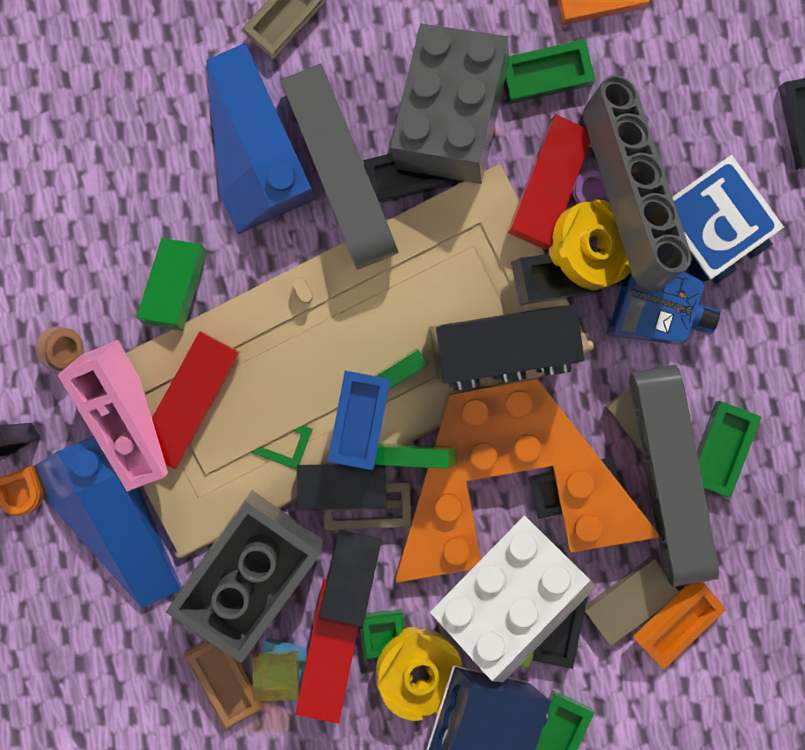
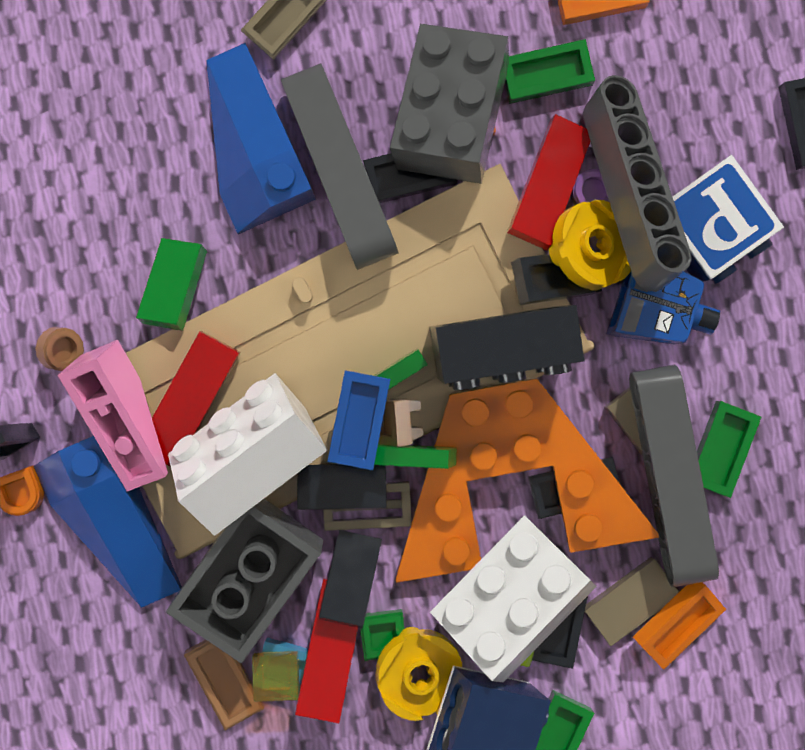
(244, 454): none -> white brick
(396, 423): none -> medium nougat tile

